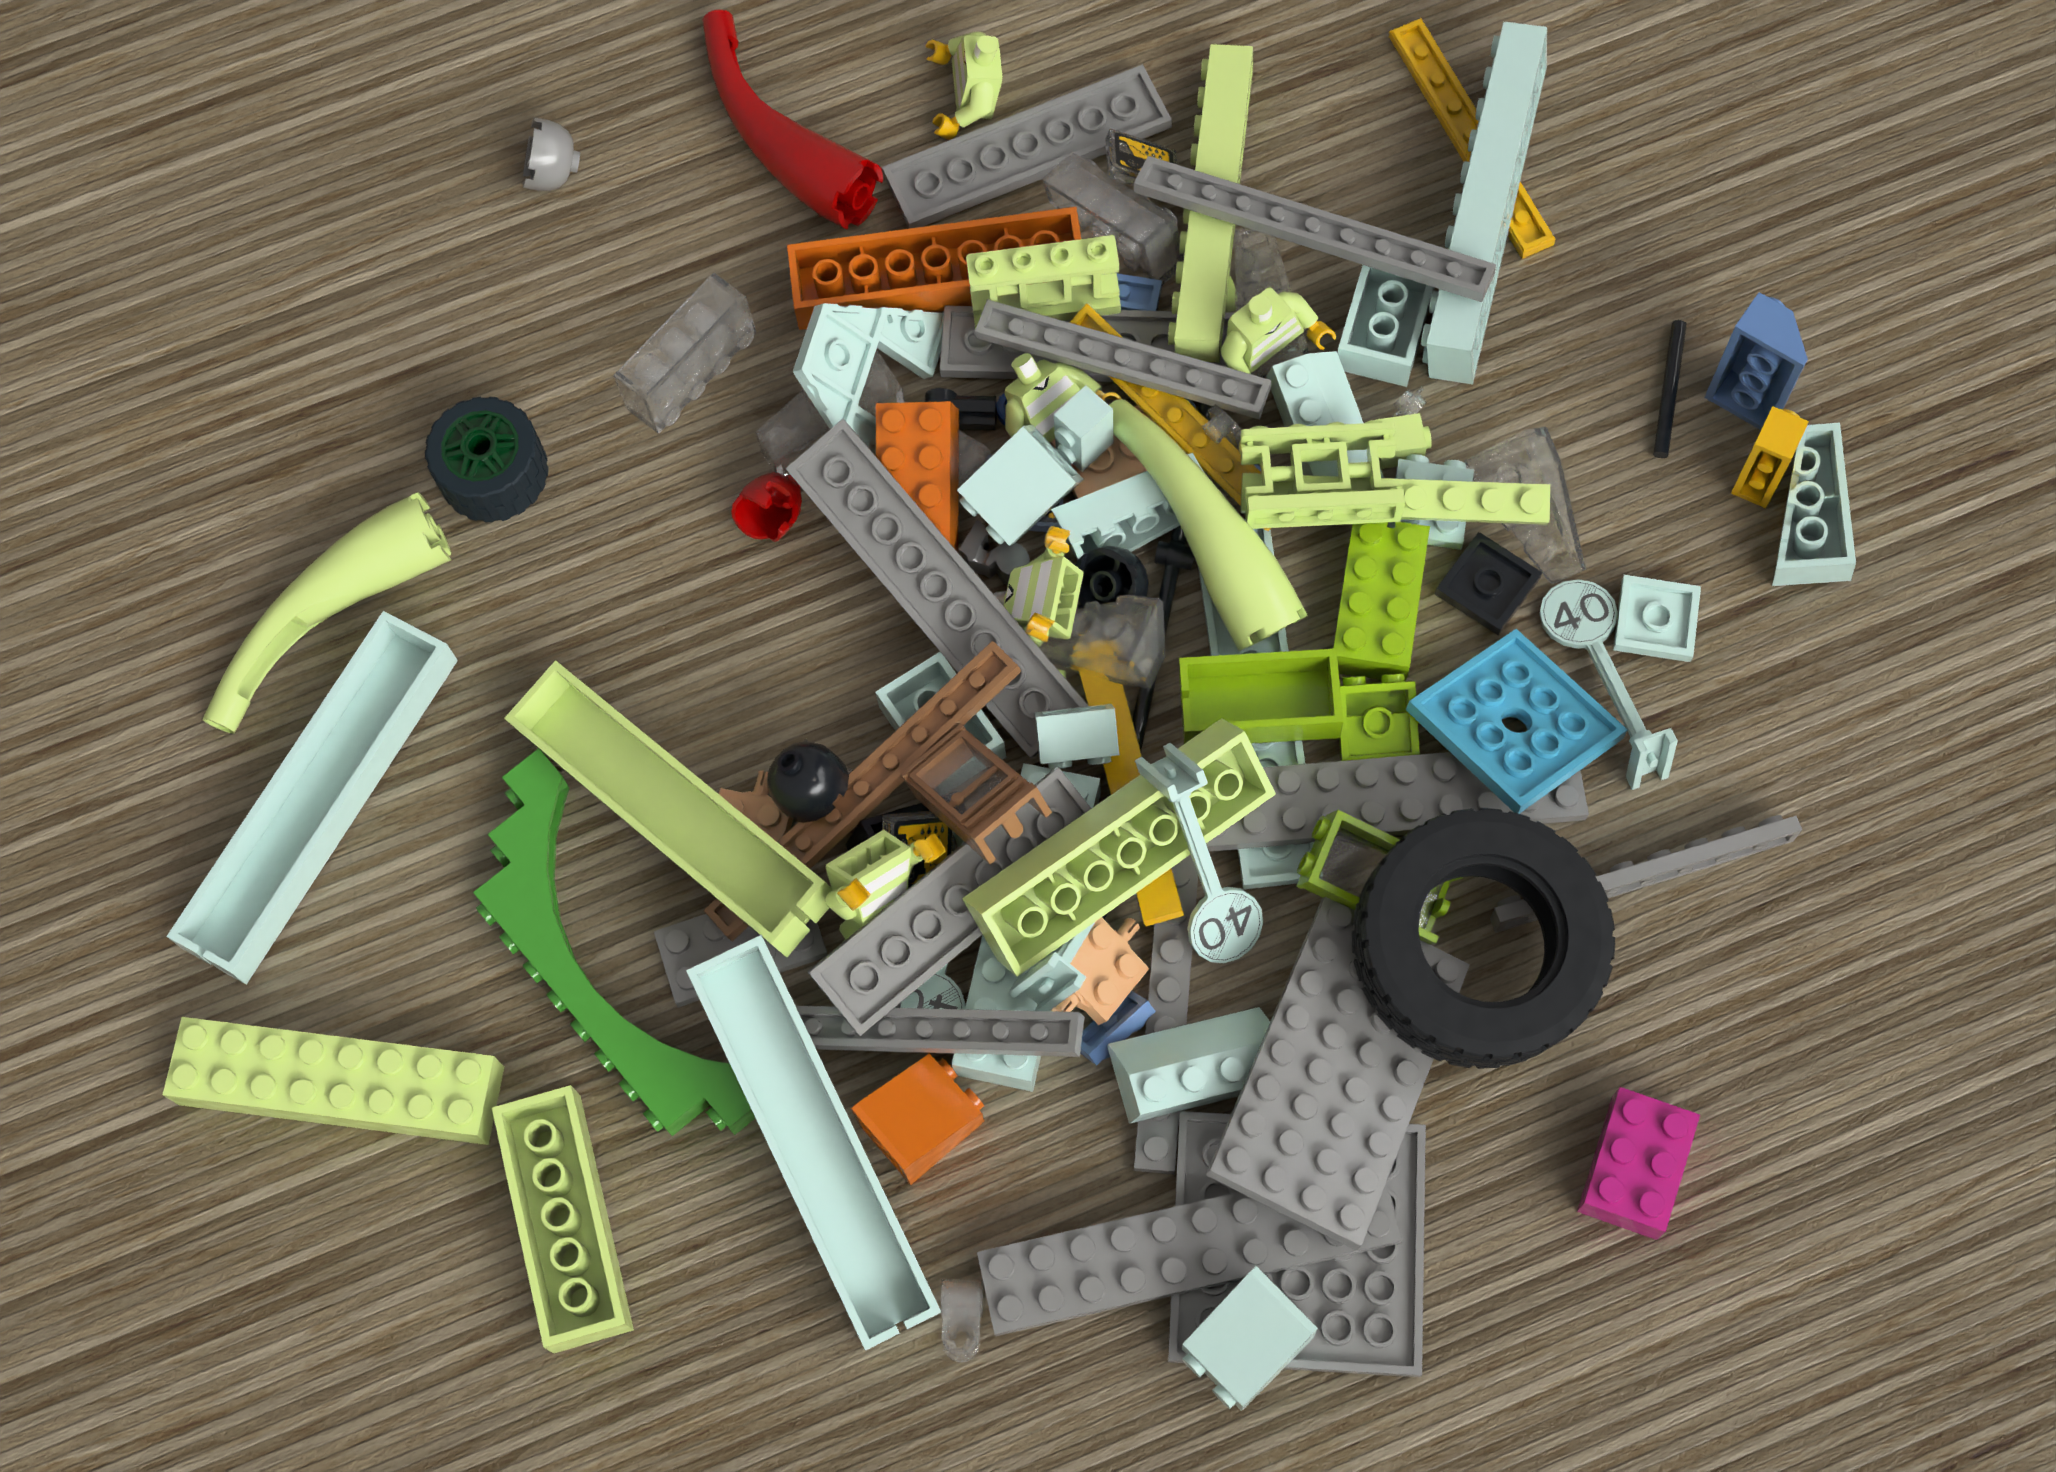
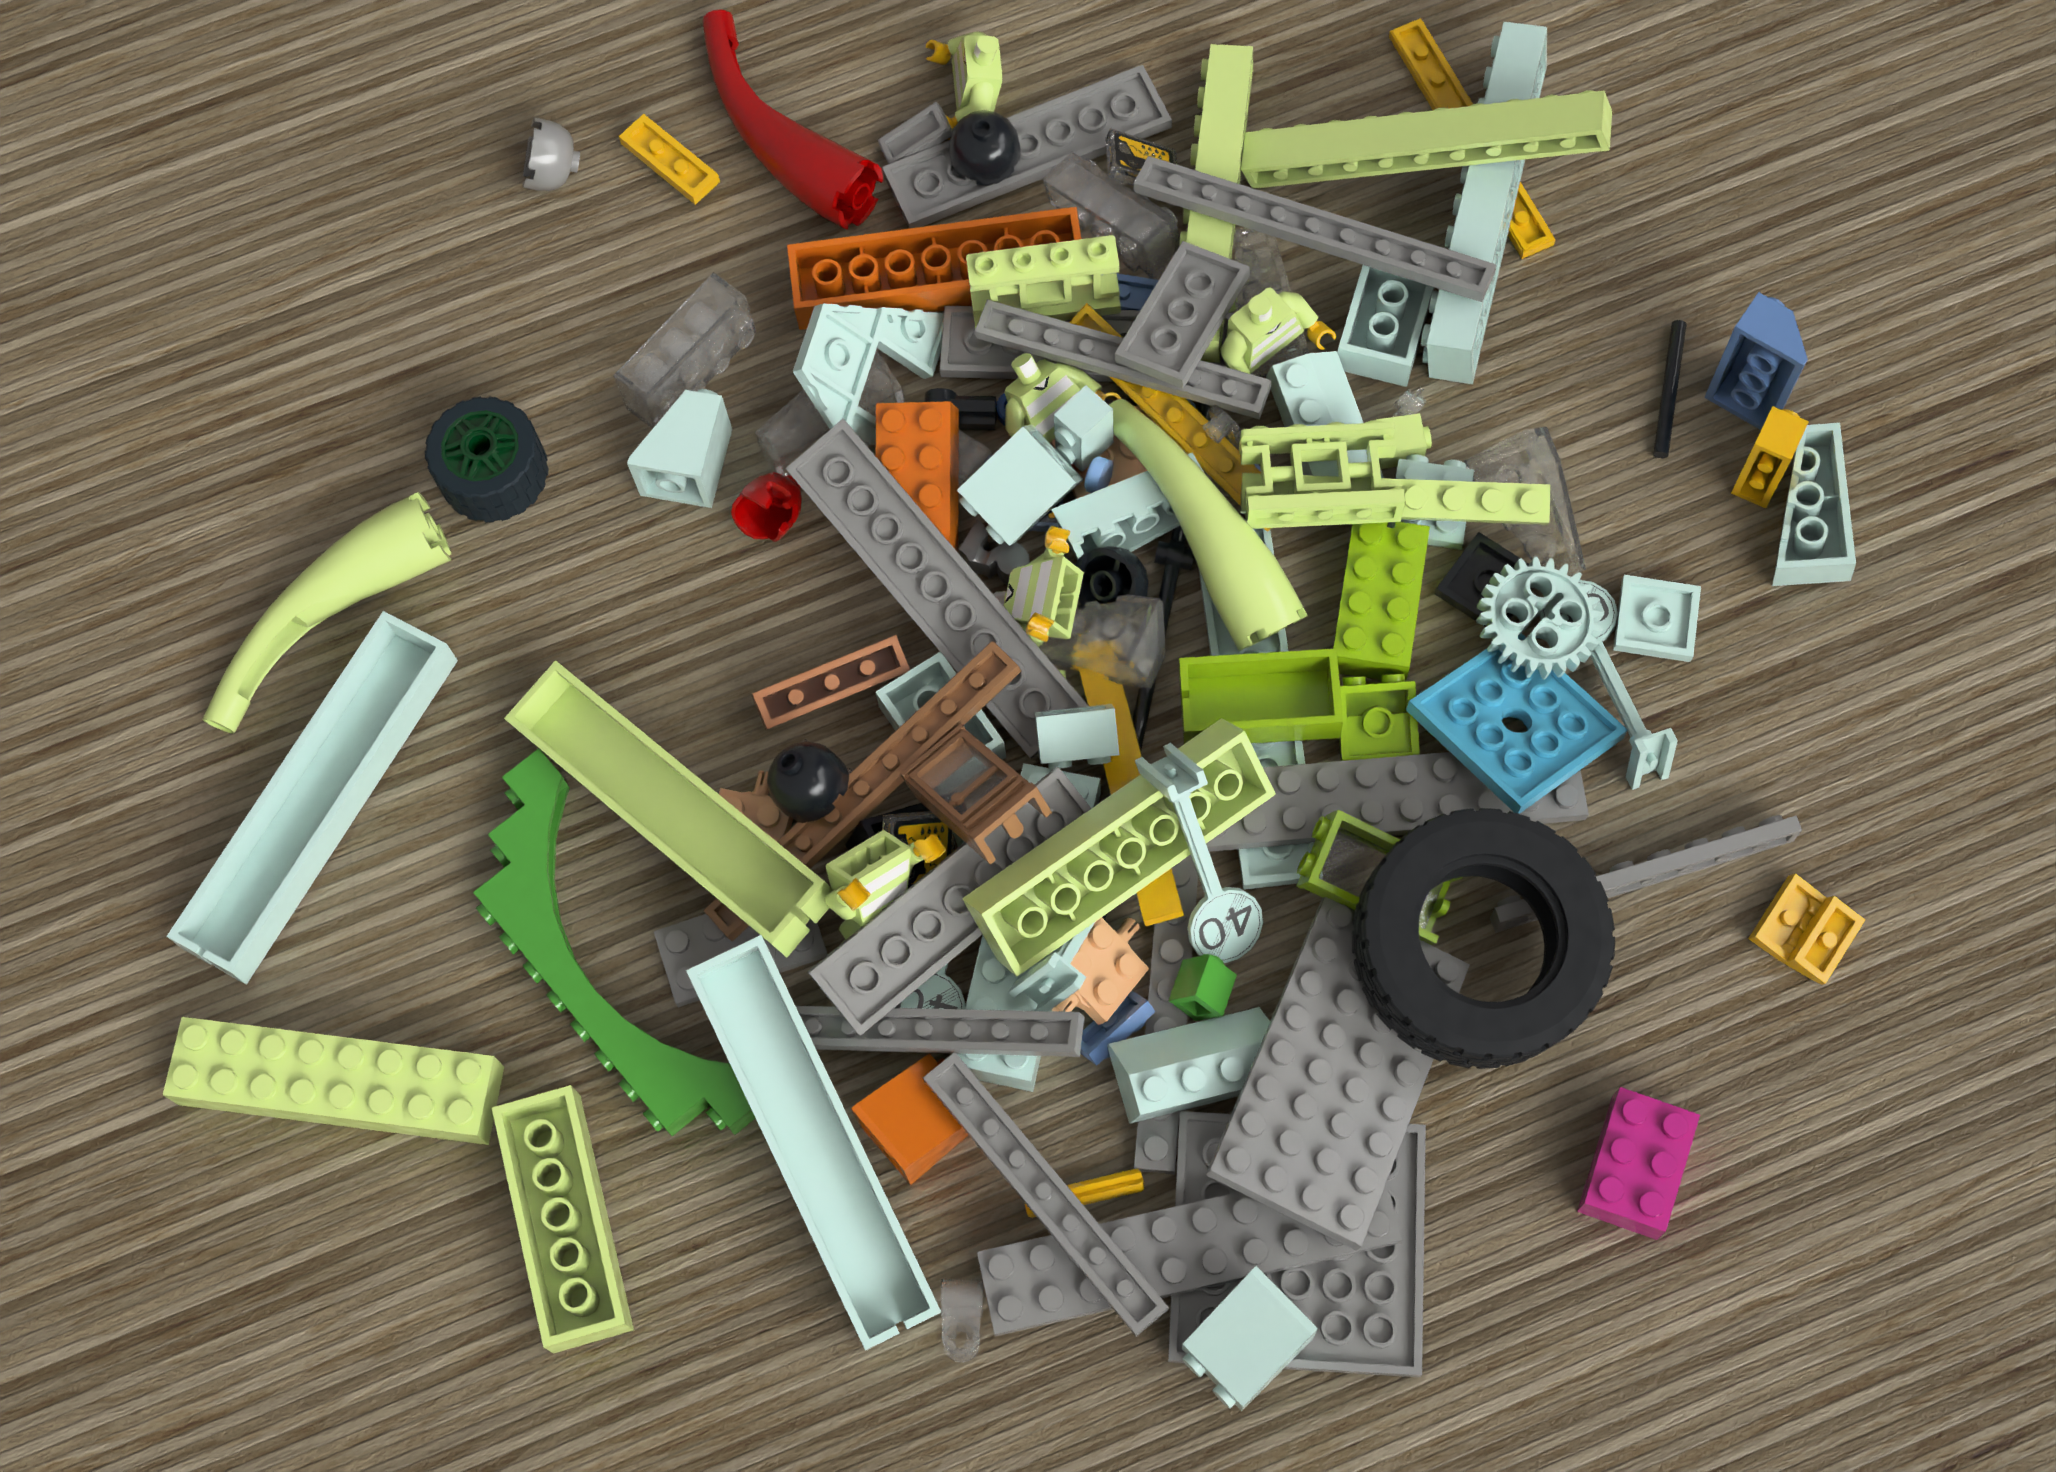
(669, 159): none -> yellow plate
(684, 451): none -> light aqua slope
(830, 682): none -> nougat brick
(916, 134): none -> light grey tile
(984, 147): none -> black cylinder
(1046, 1194): none -> light grey plate
(1098, 474): none -> light blue tile
(1105, 1187): none -> yellow axle
(1182, 314): none -> light grey plate
(1202, 987): none -> bright green brick
(1428, 140): none -> yellowish green brick
(1567, 640): none -> light aqua gear
(1806, 929): none -> yellow slope

